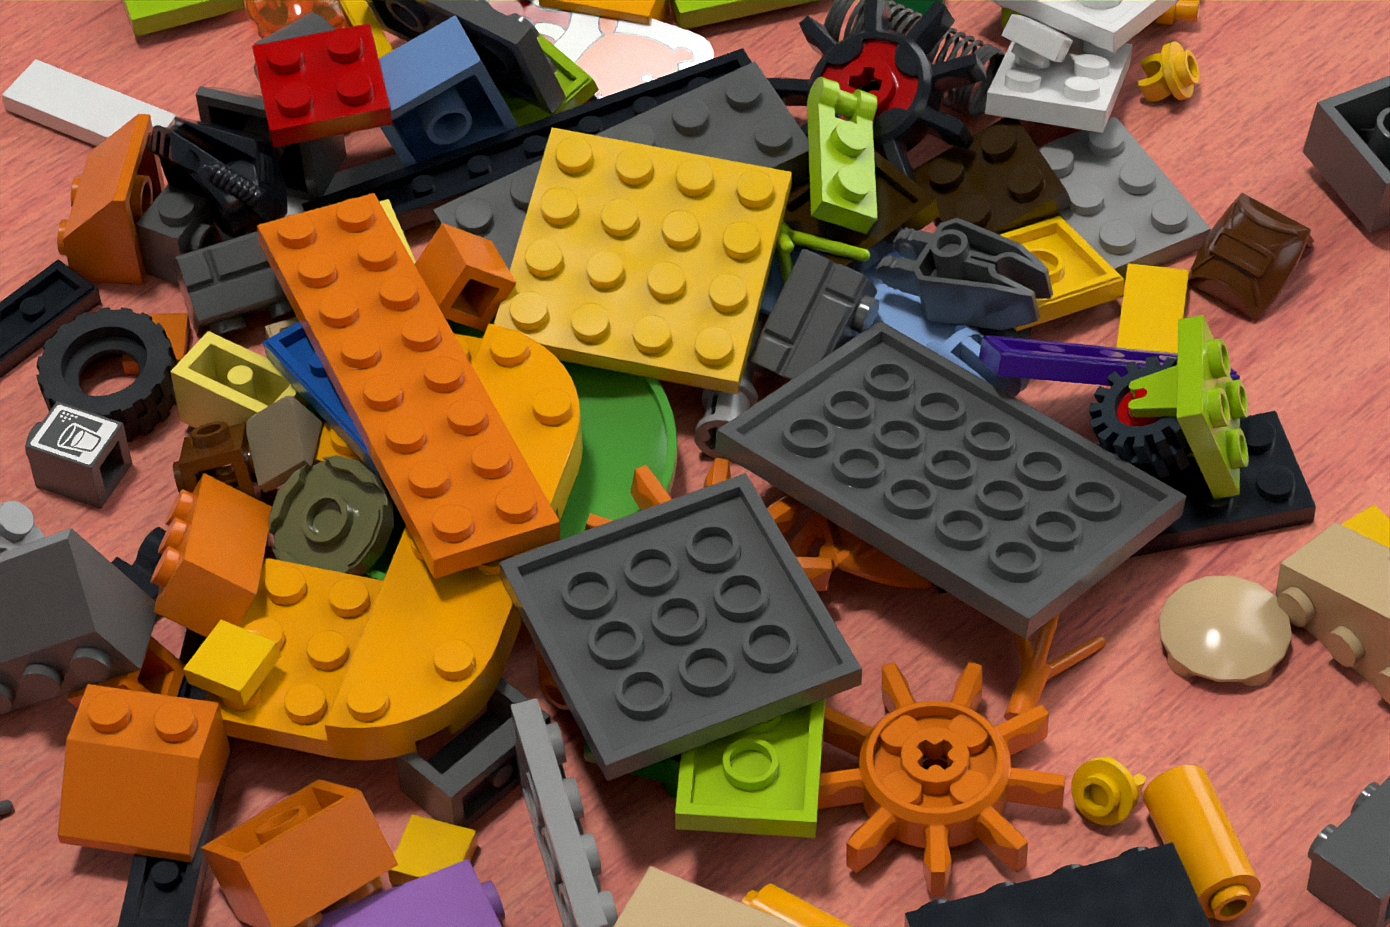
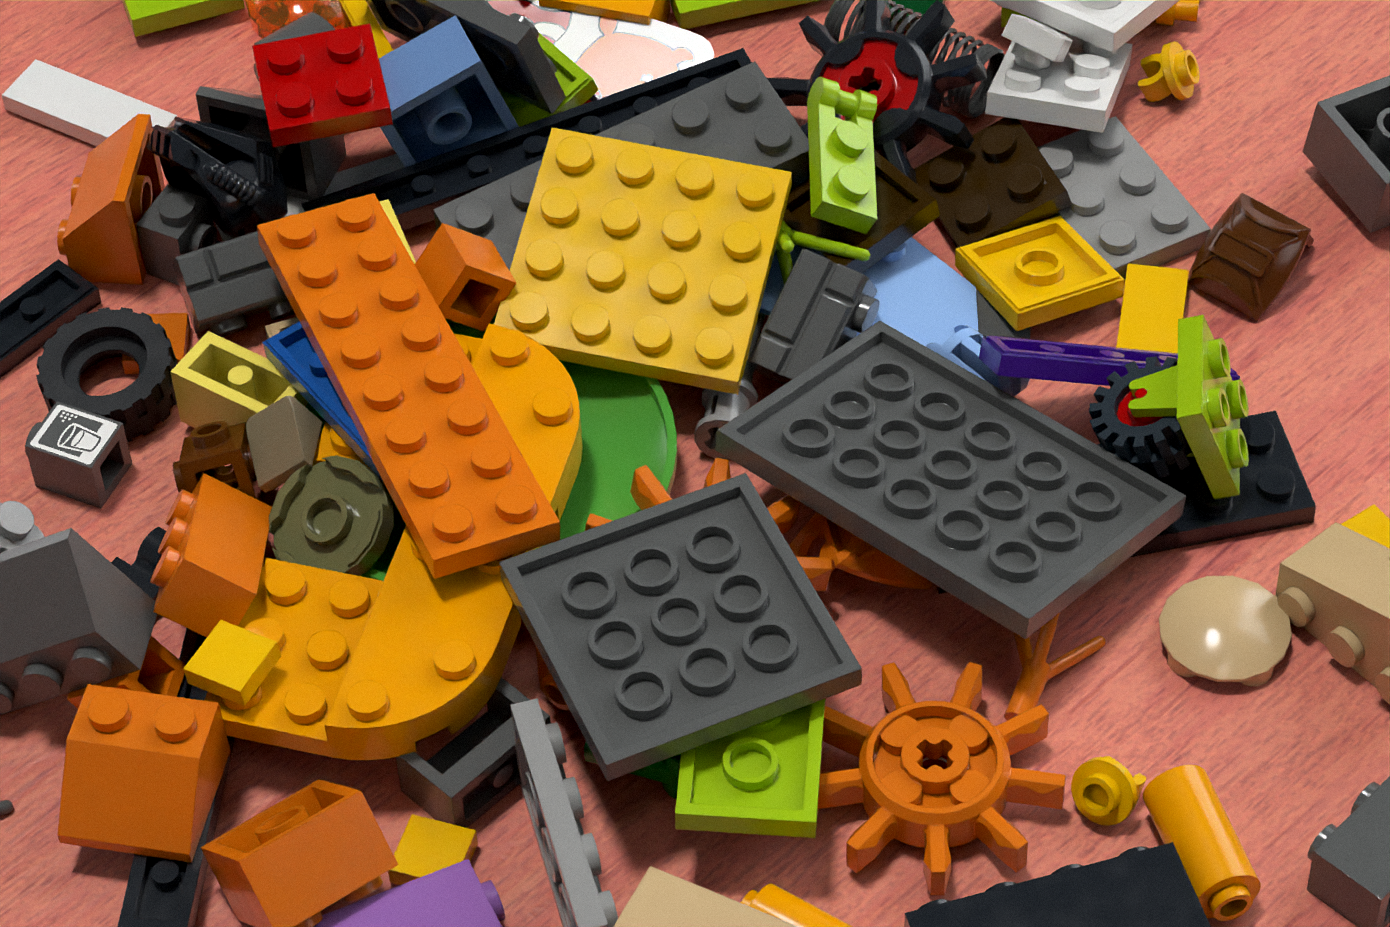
(967, 276): dark grey hinge -> none

